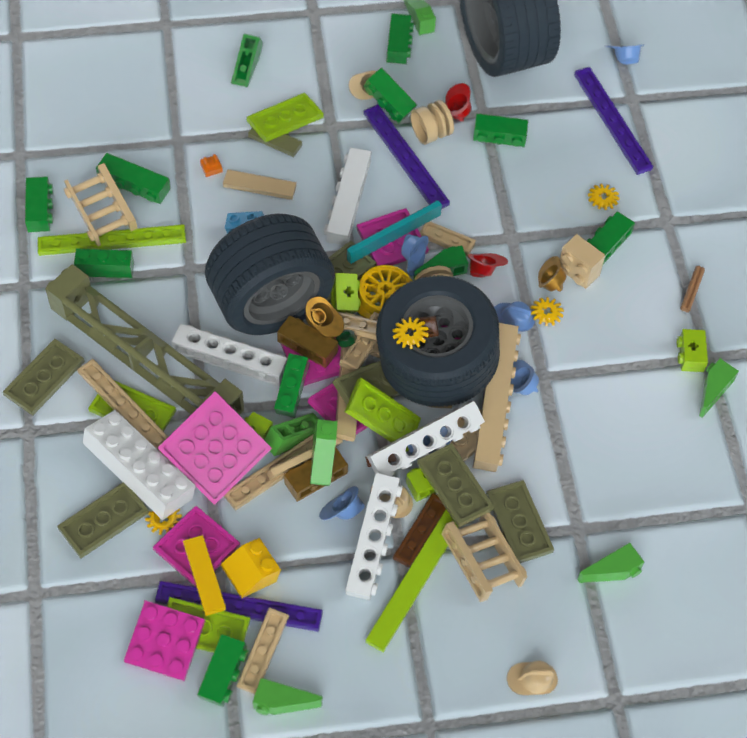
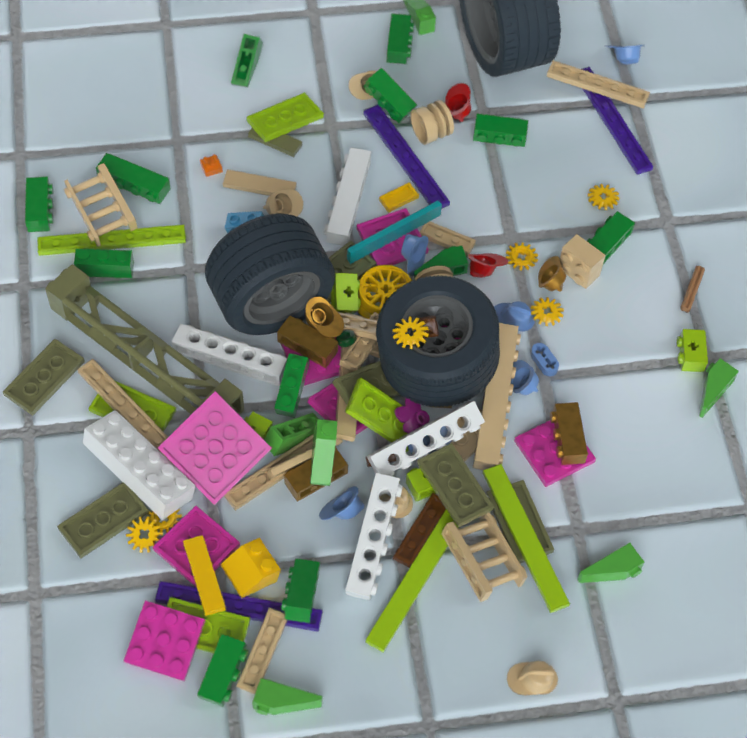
(143, 543): none -> yellow gear
(284, 202): none -> tan piece
(301, 590): none -> green brick
(399, 197): none -> yellow tile
(411, 416): none -> magenta plate
(524, 250): none -> yellow gear
(526, 539): none -> lime tile
(540, 451): none -> dark pink plate
(542, 360): none -> medium blue beam
(569, 433): none -> pearl gold brick
(598, 84): none -> tan plate

